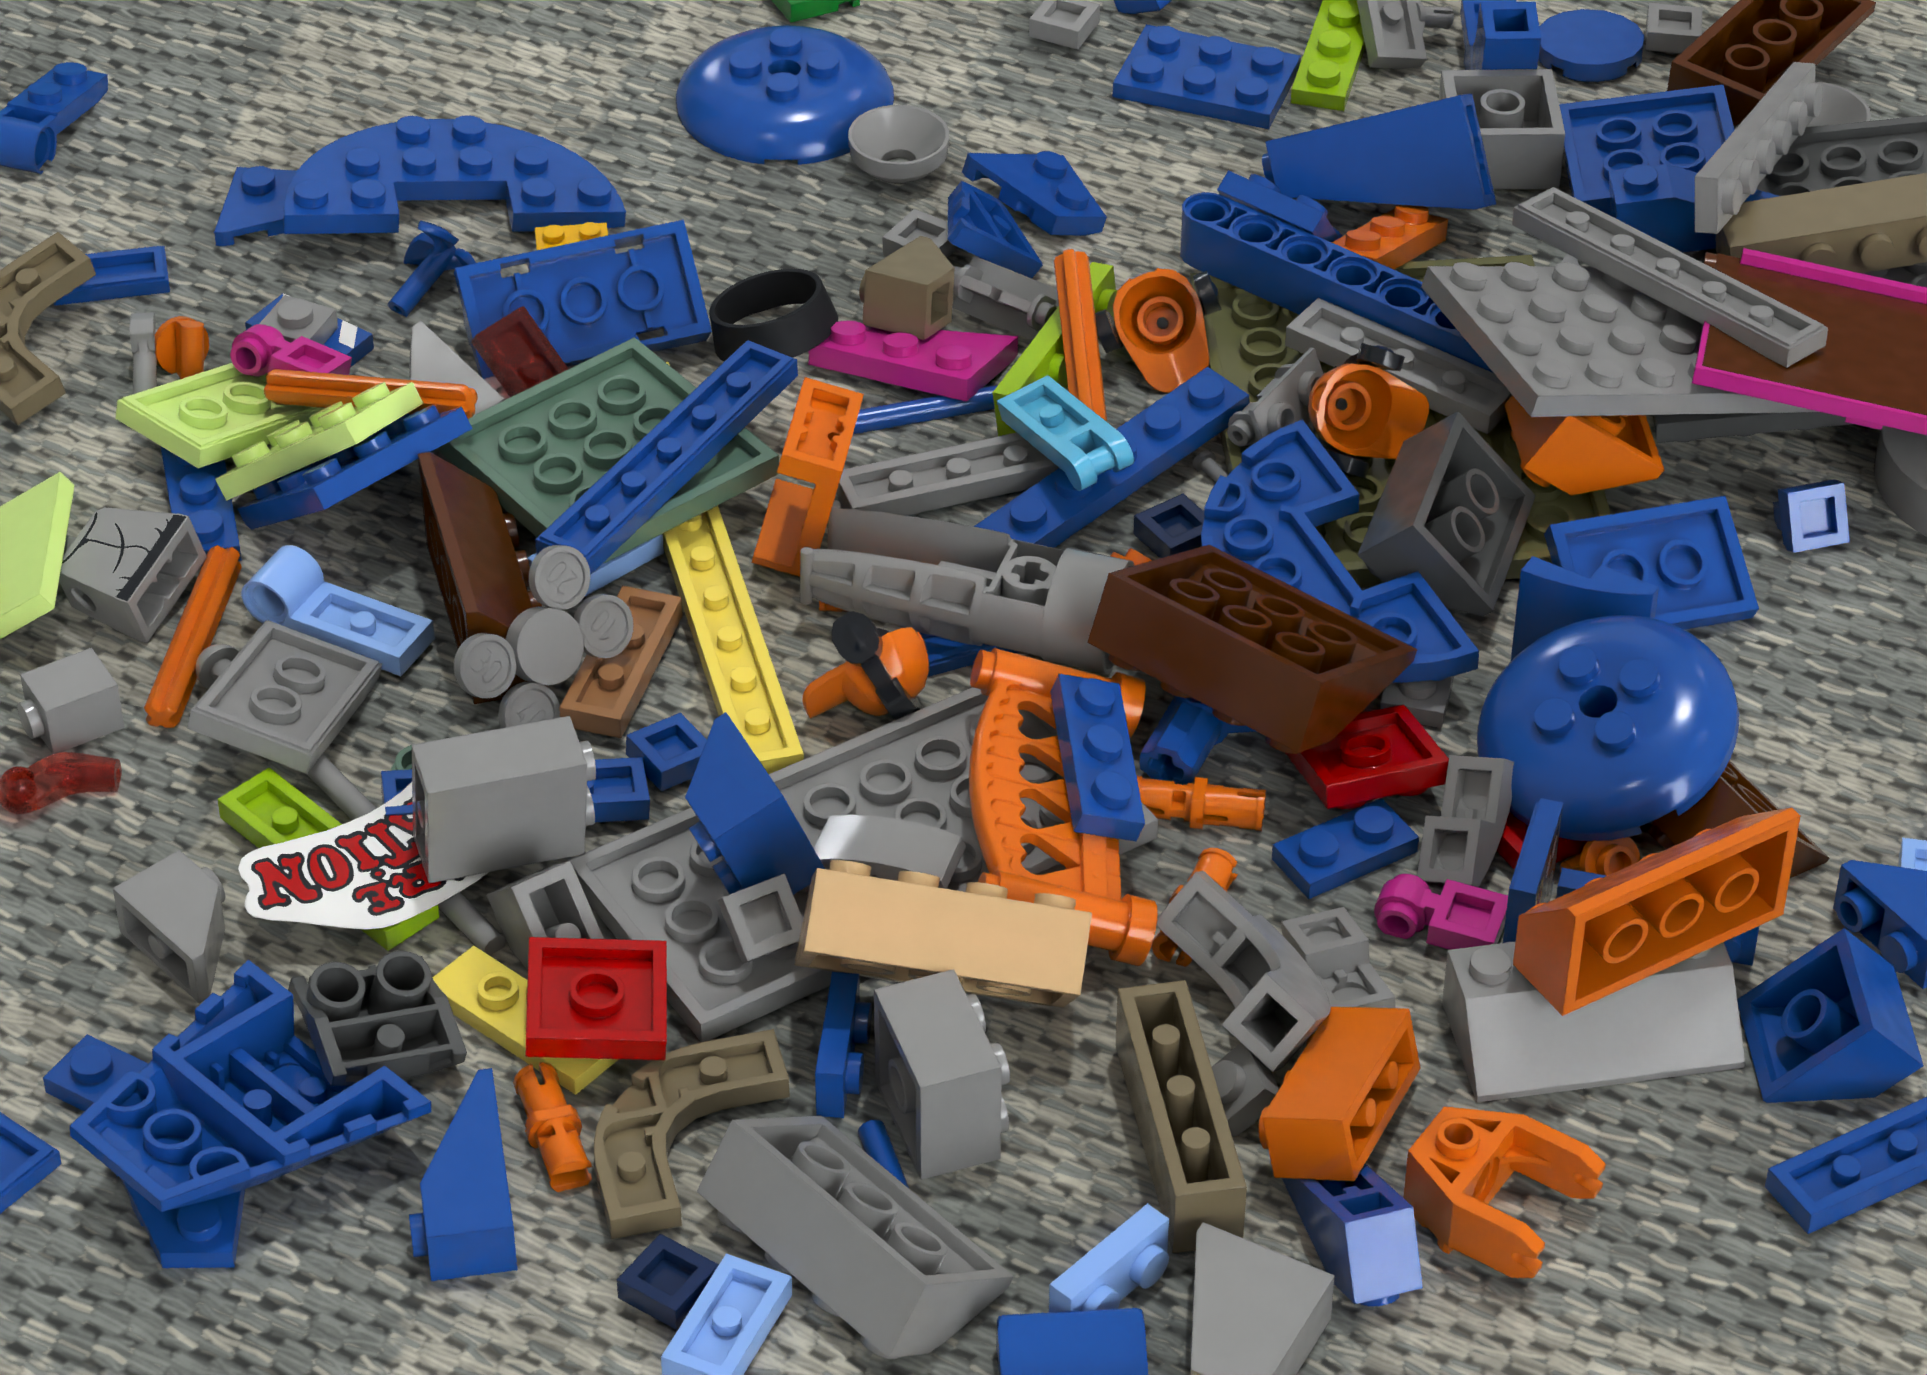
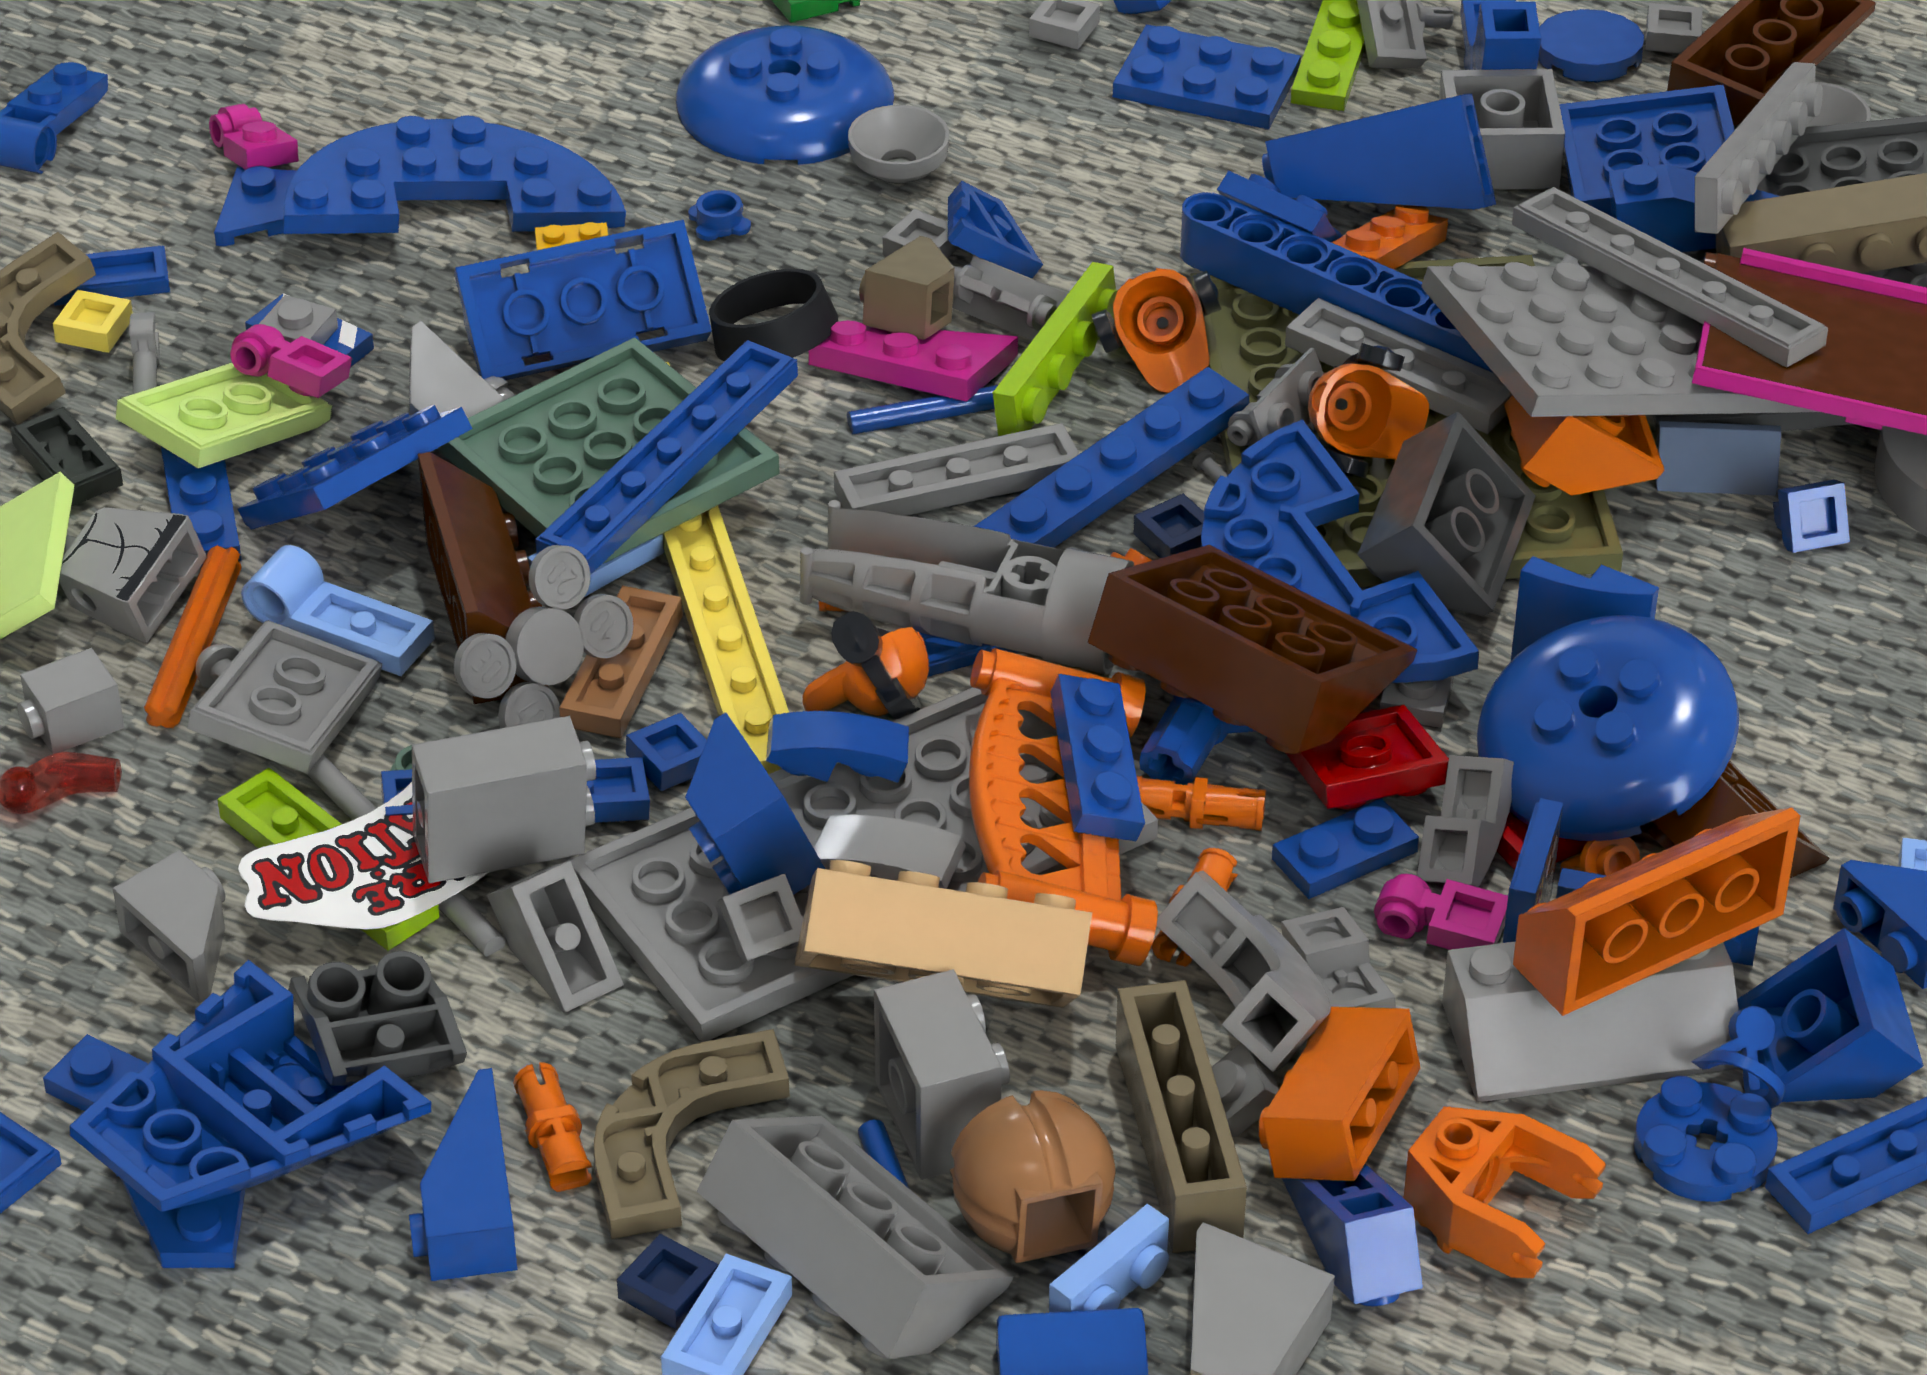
(60, 444): none -> pearl dark grey plate
(92, 321): none -> light yellow plate
(182, 346): orange plate -> none
(251, 140): none -> dark pink plate
(326, 389): orange axle -> none
(331, 432): yellowish green plate -> none
(434, 254): blue plant -> none
(495, 1004): light yellow plate -> none
(518, 352): clear red plate -> none
(596, 998): red plate -> none
(719, 215): none -> blue plate
(812, 453): orange window -> none
(817, 740): none -> blue slope
(838, 1065): blue plate -> none
(1034, 1176): none -> medium nougat piece
(1042, 189): blue wing -> none
(1065, 431): medium azure plate -> none
(1079, 330): orange axle -> none
(1678, 547): blue plate -> none
(1691, 1108): none -> blue plate
(1718, 458): none -> sand blue slope
(1750, 1032): none -> blue piece

